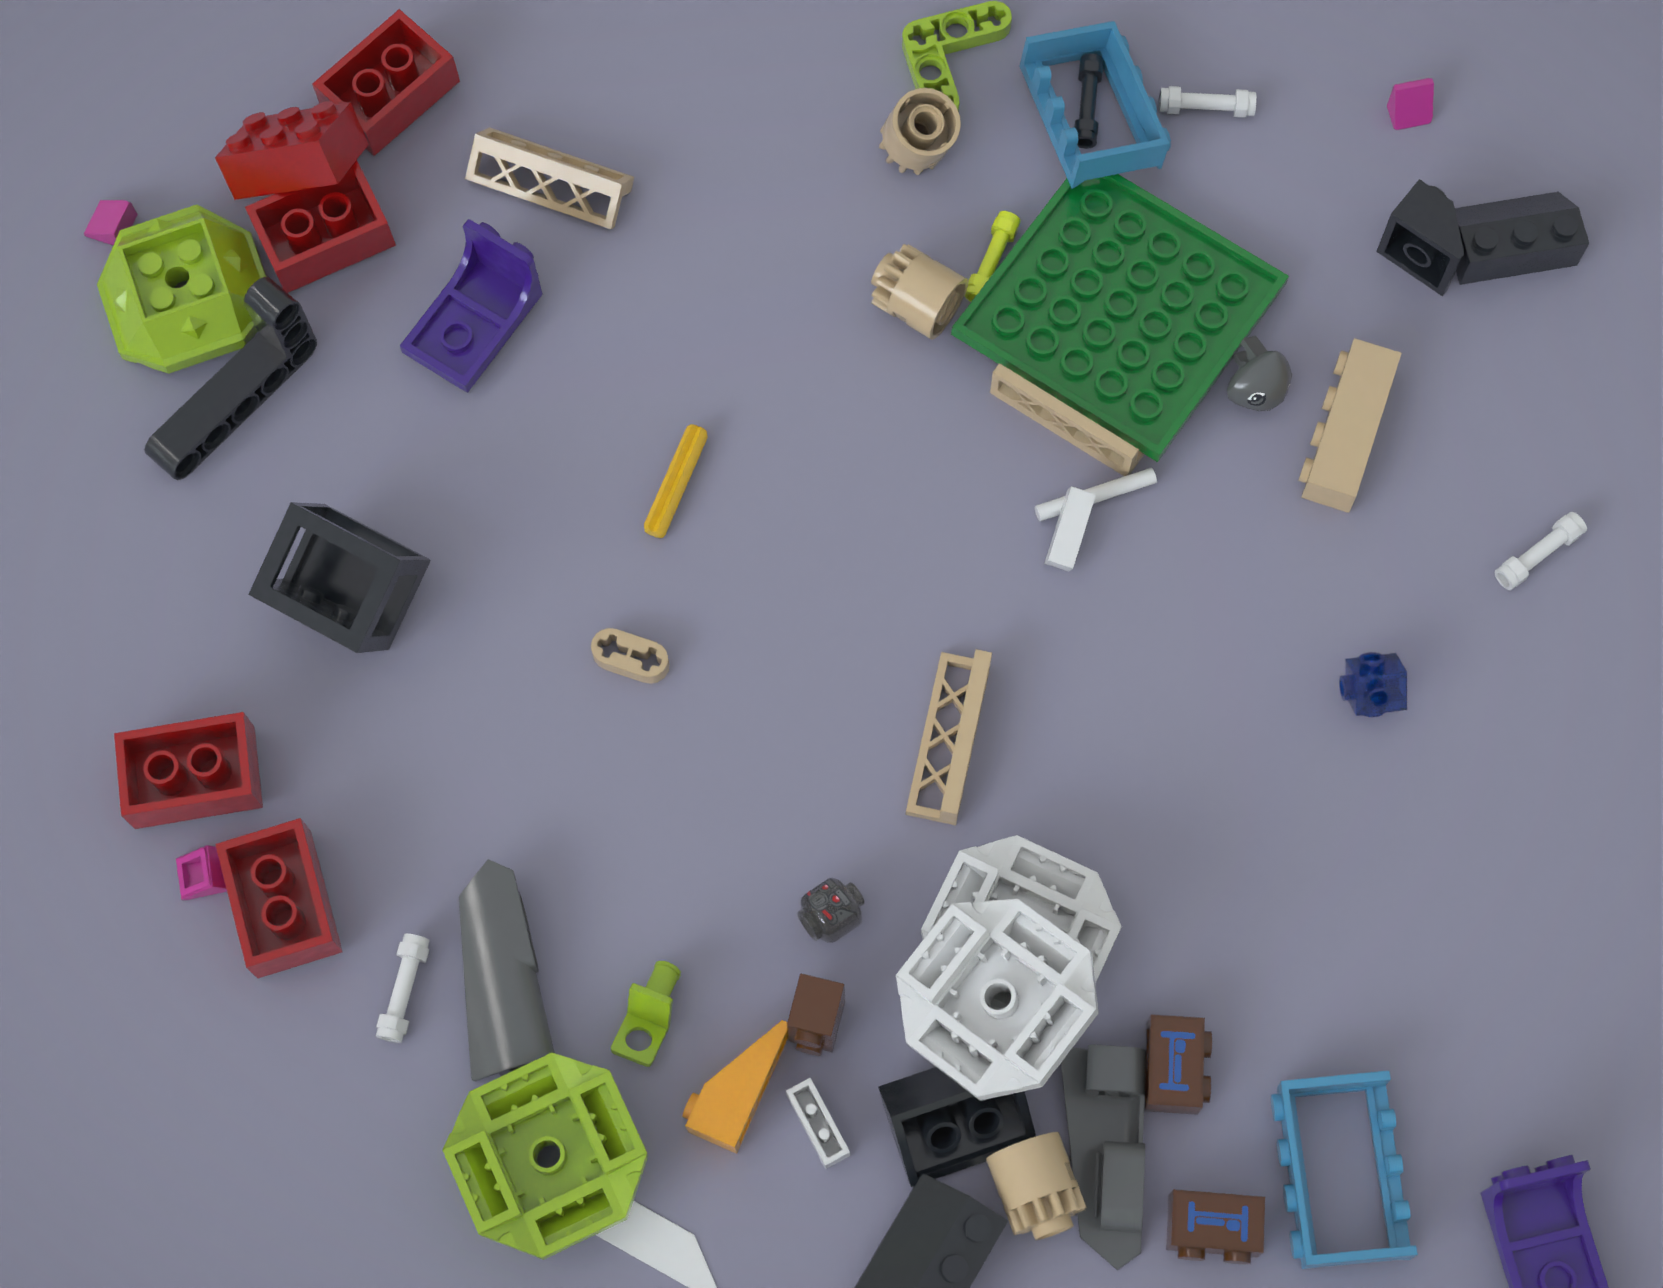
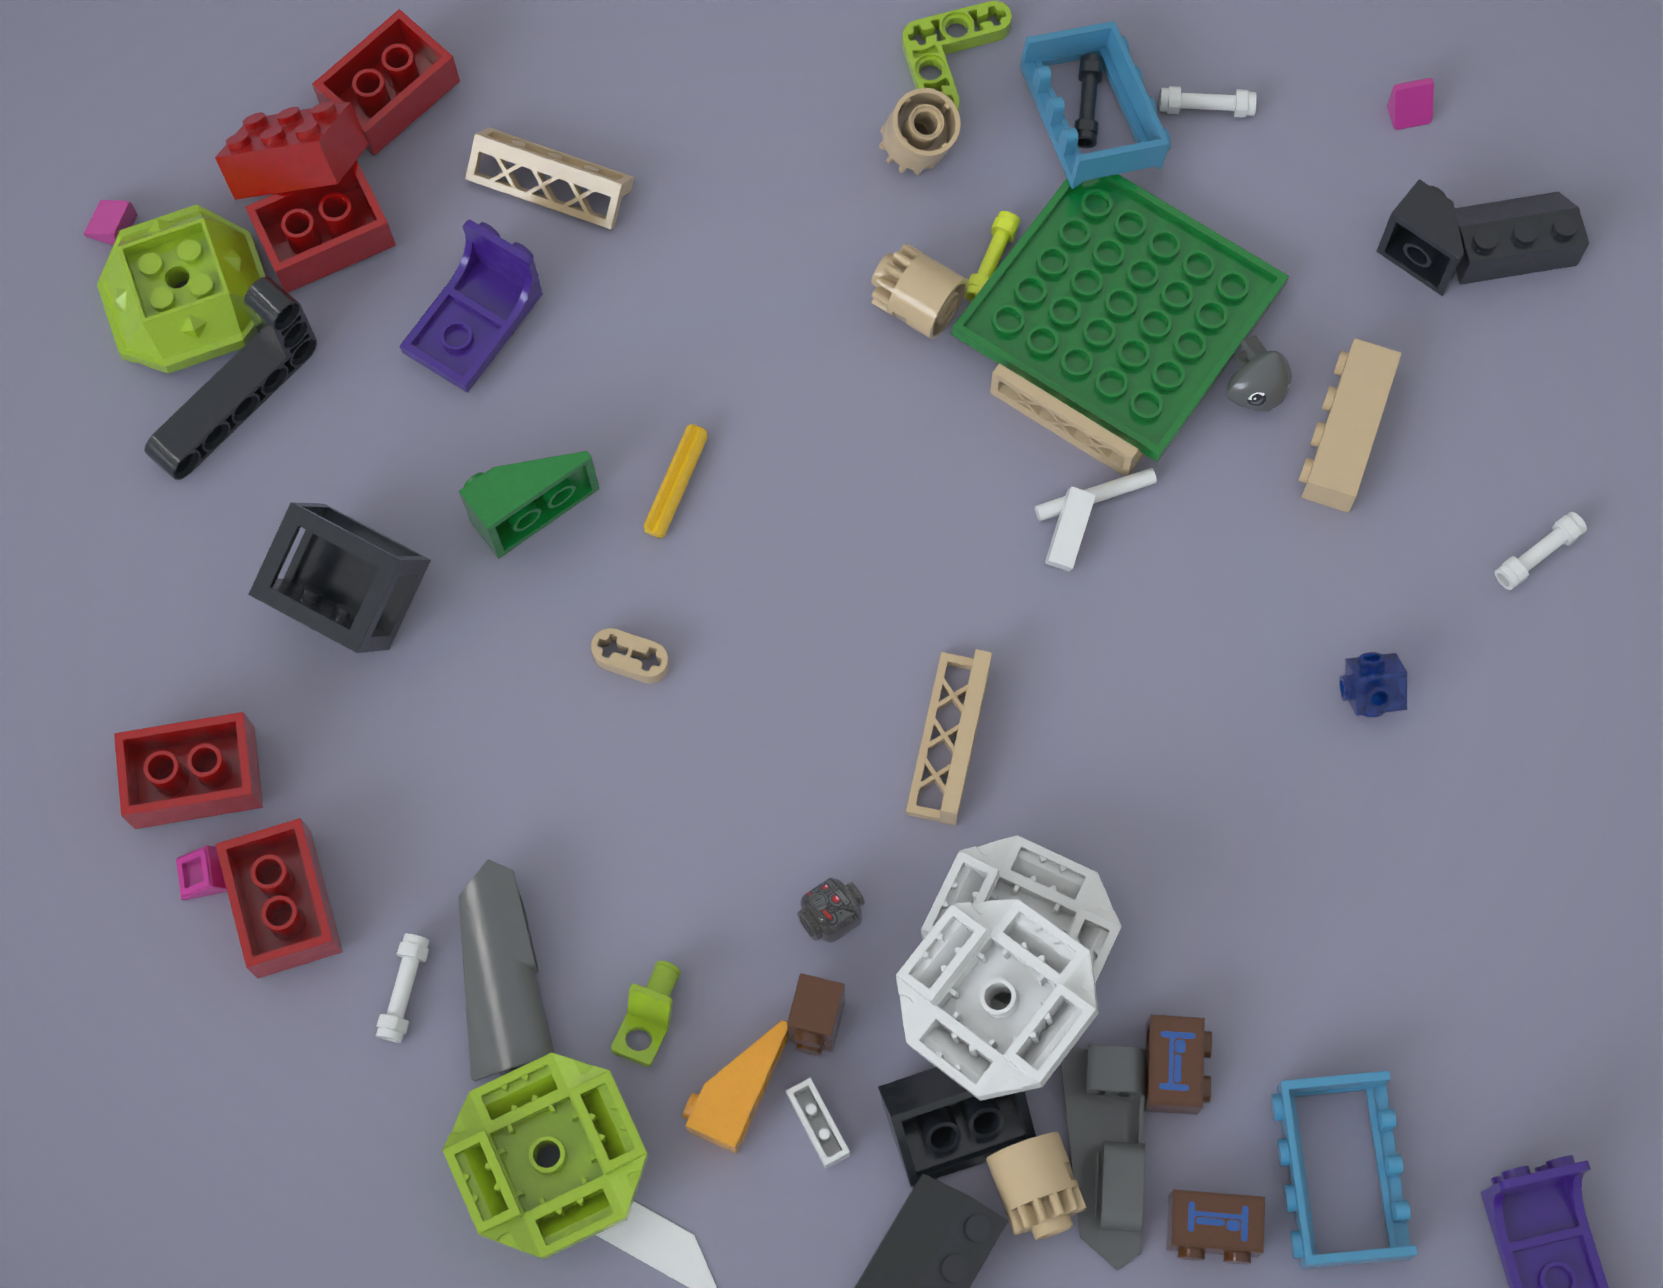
(526, 496): none -> green slope

